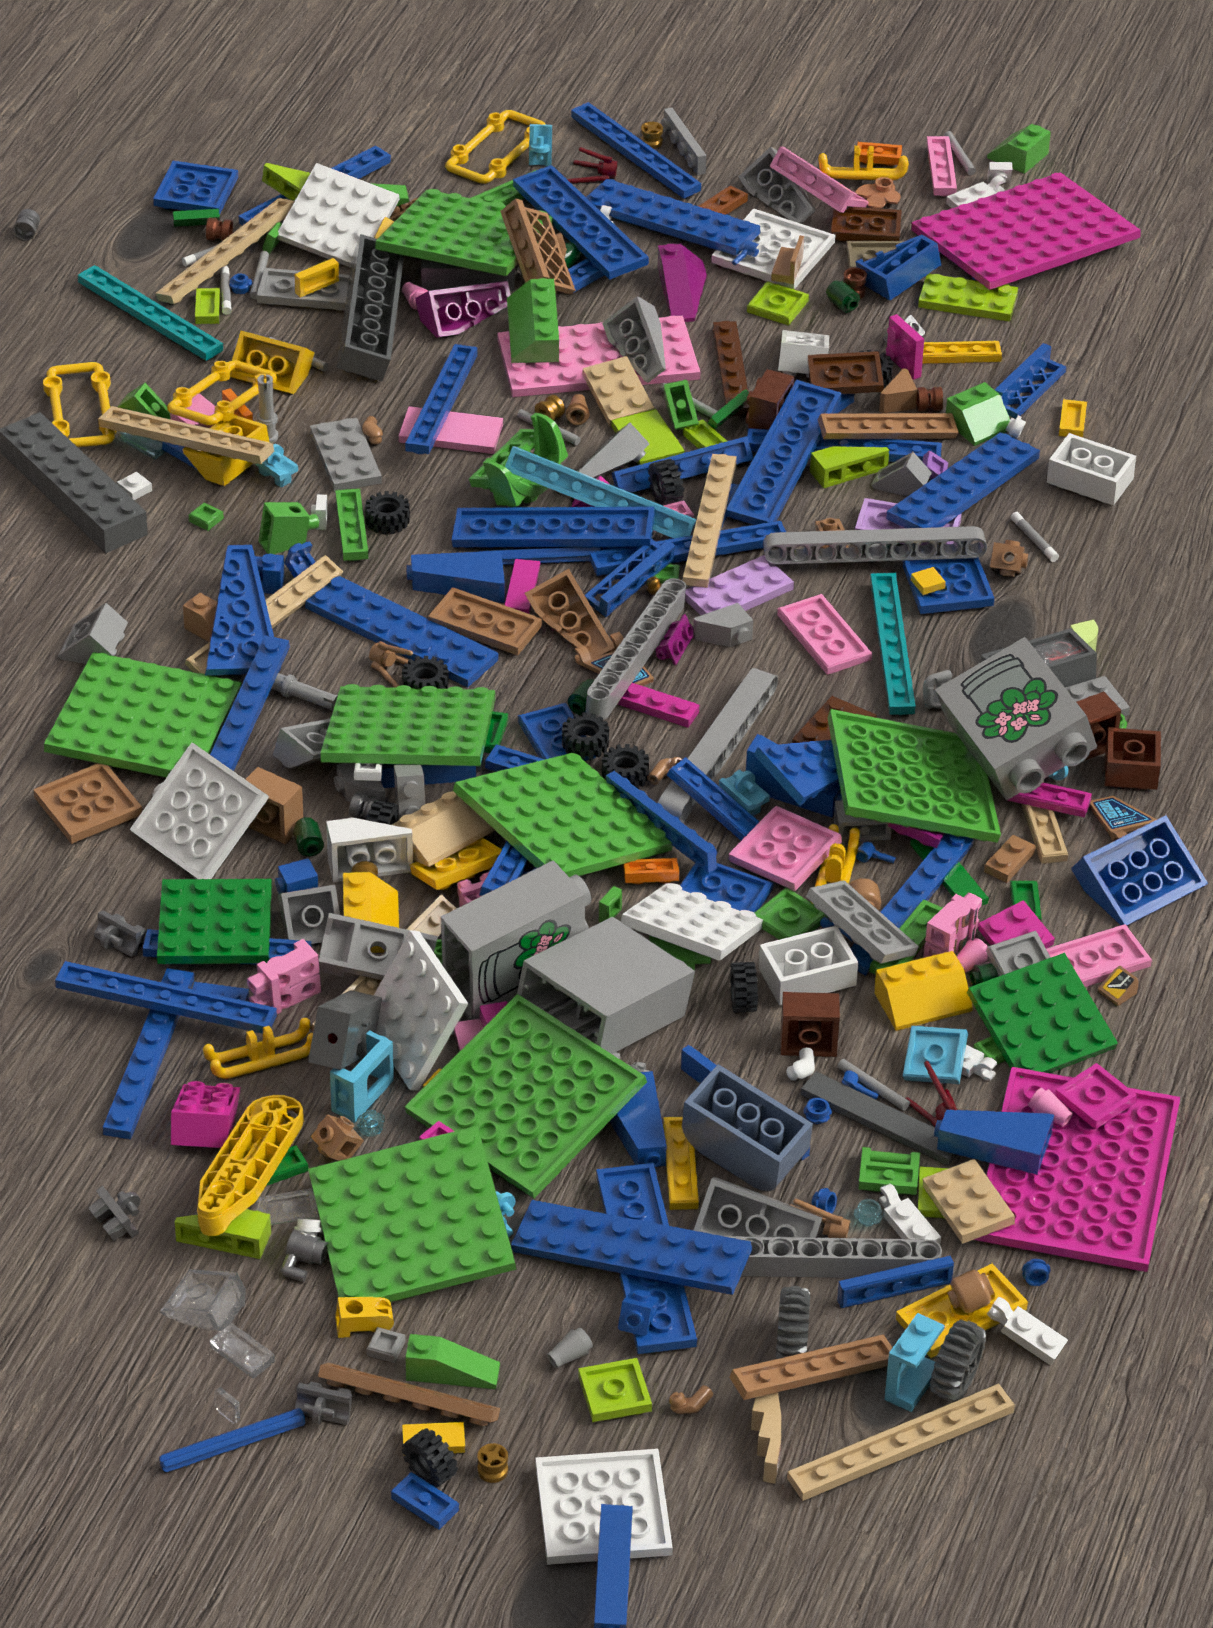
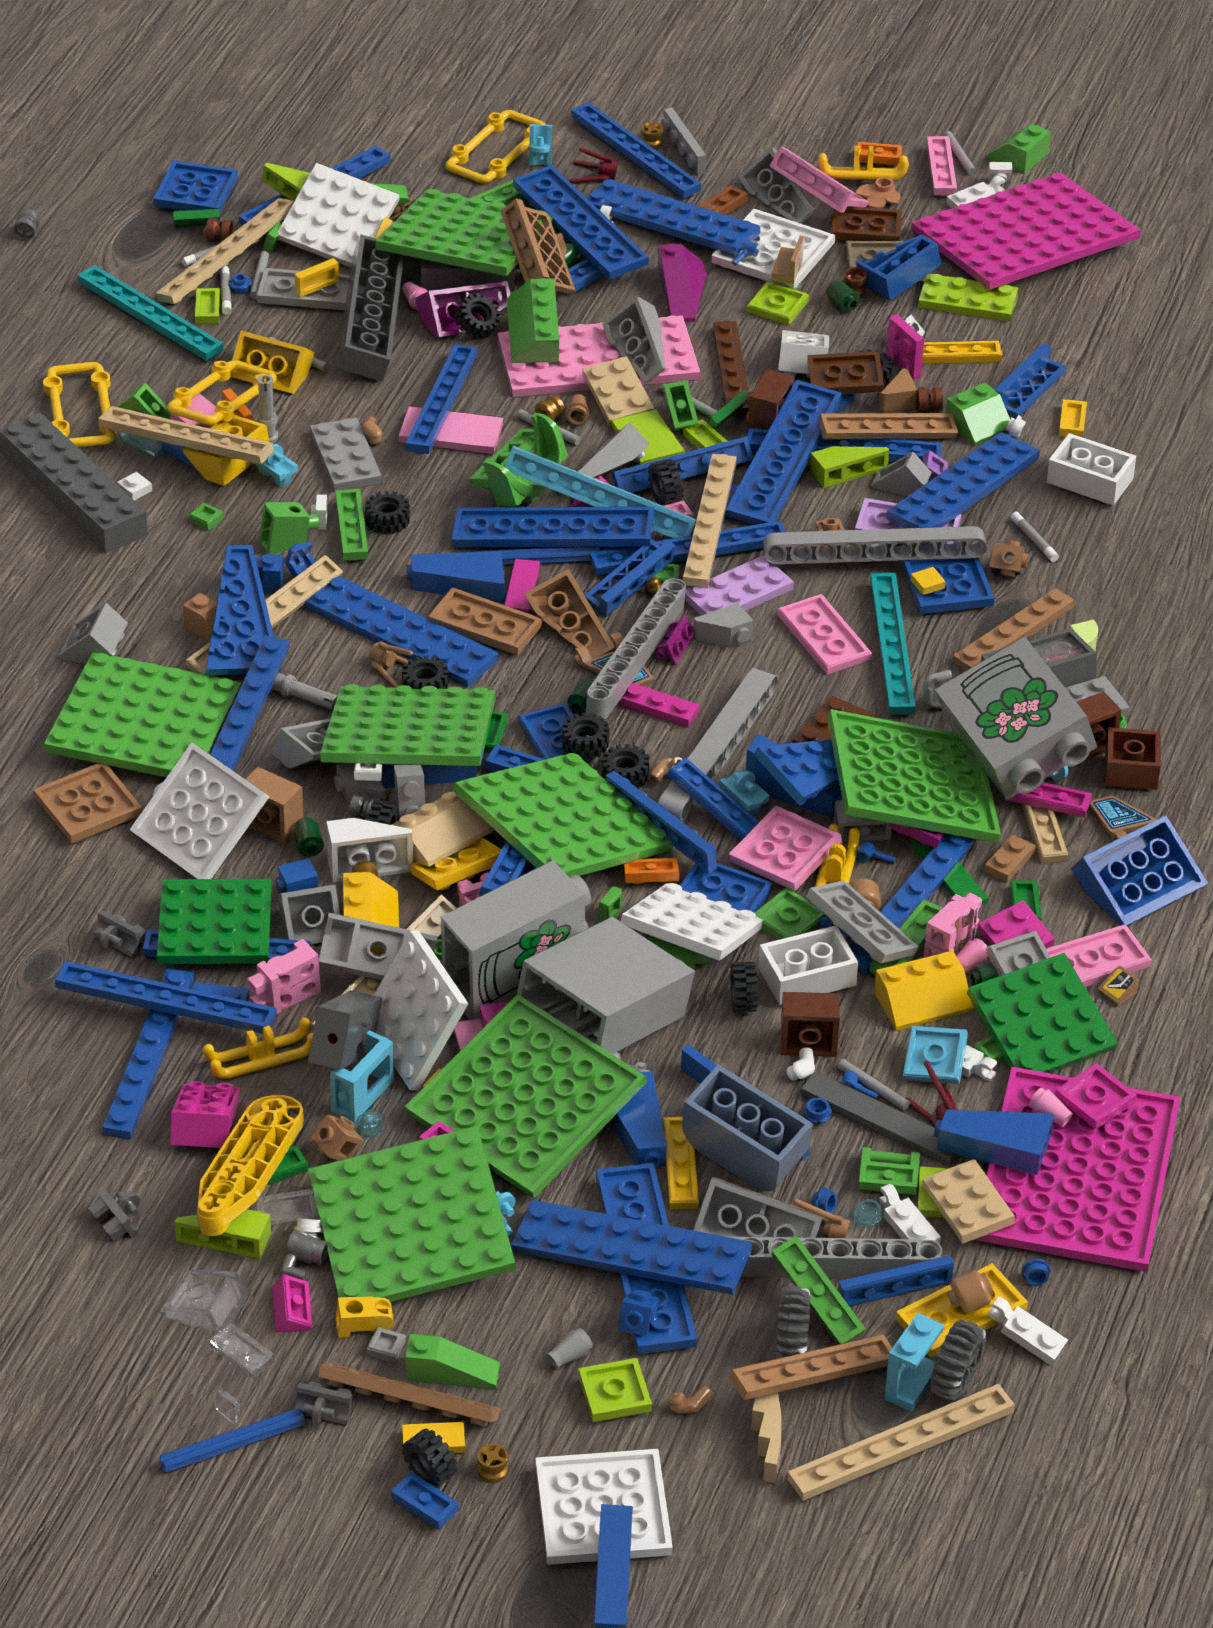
(291, 1304): none -> dark pink slope
(484, 308): none -> black tyre
(824, 1297): none -> bright green plate
(1015, 628): none -> medium nougat plate

